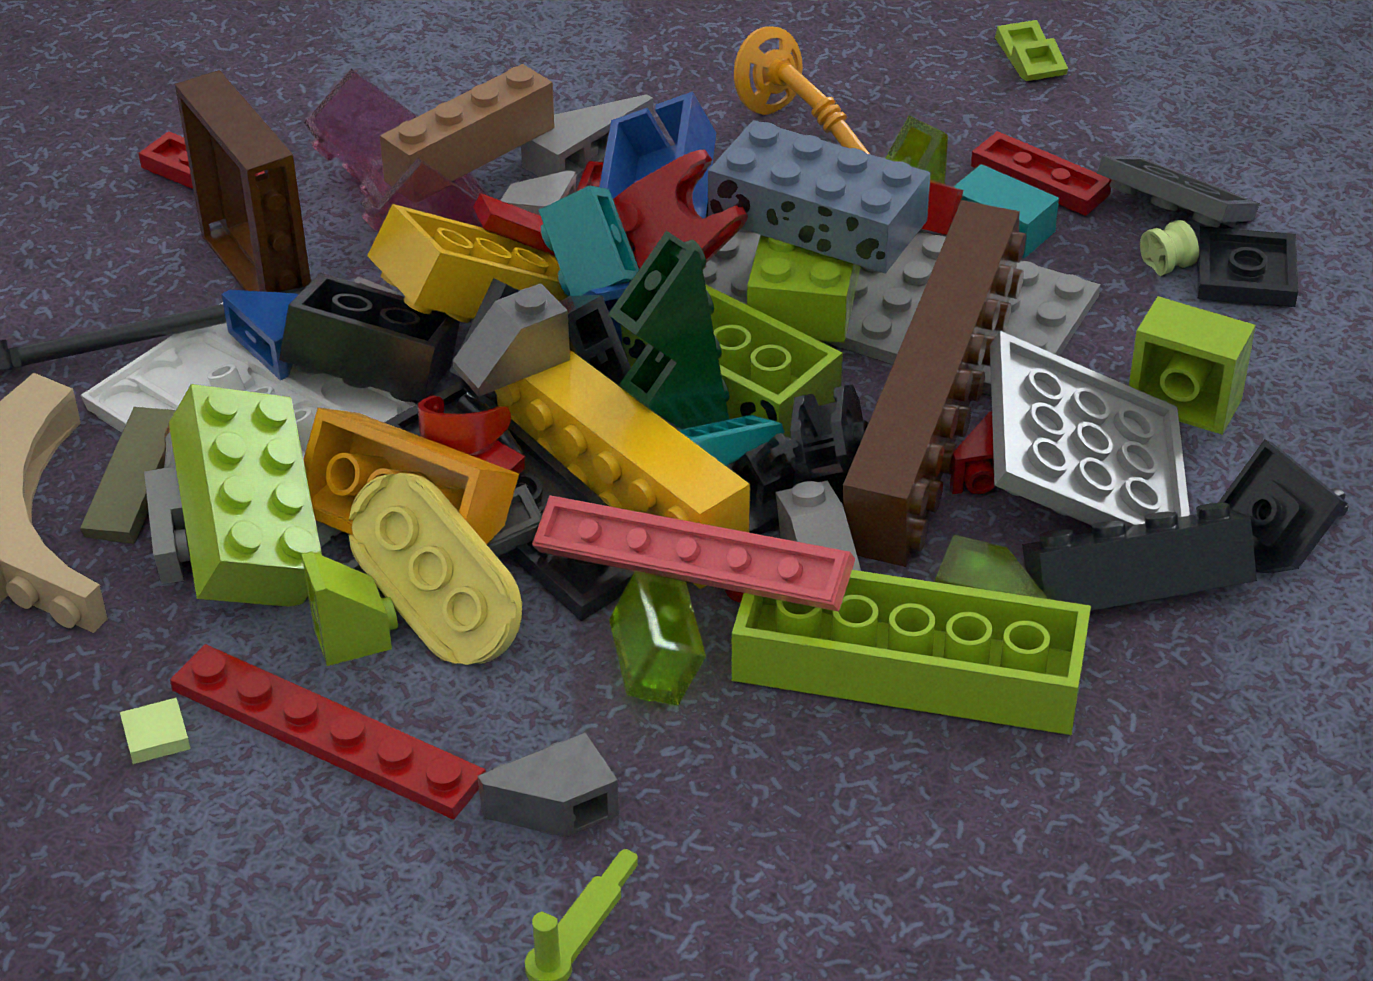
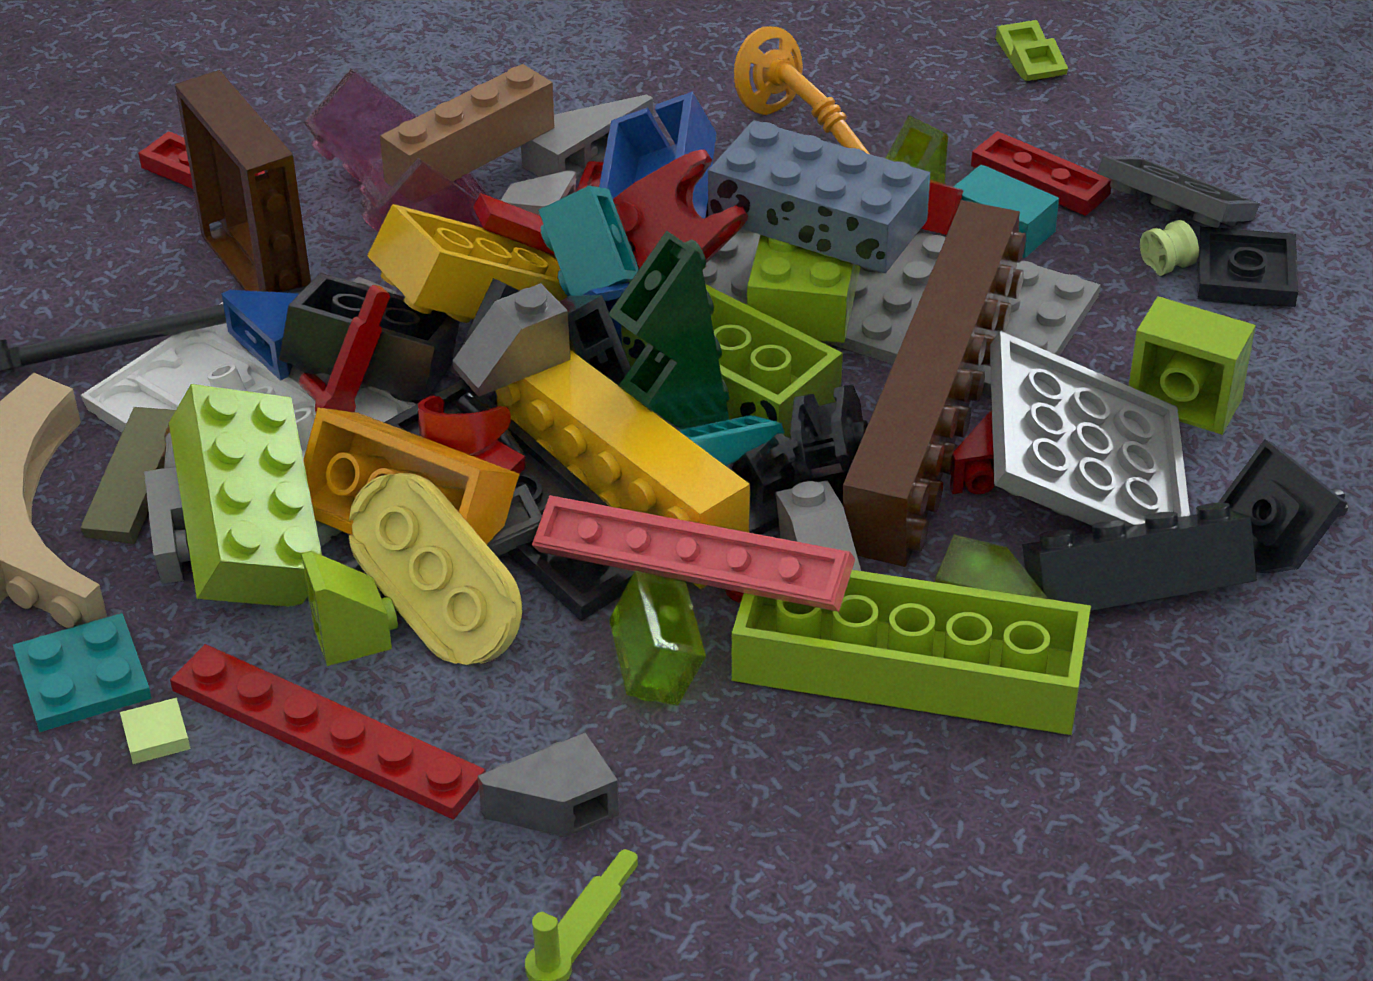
(81, 672): none -> teal plate
(352, 358): none -> red piece

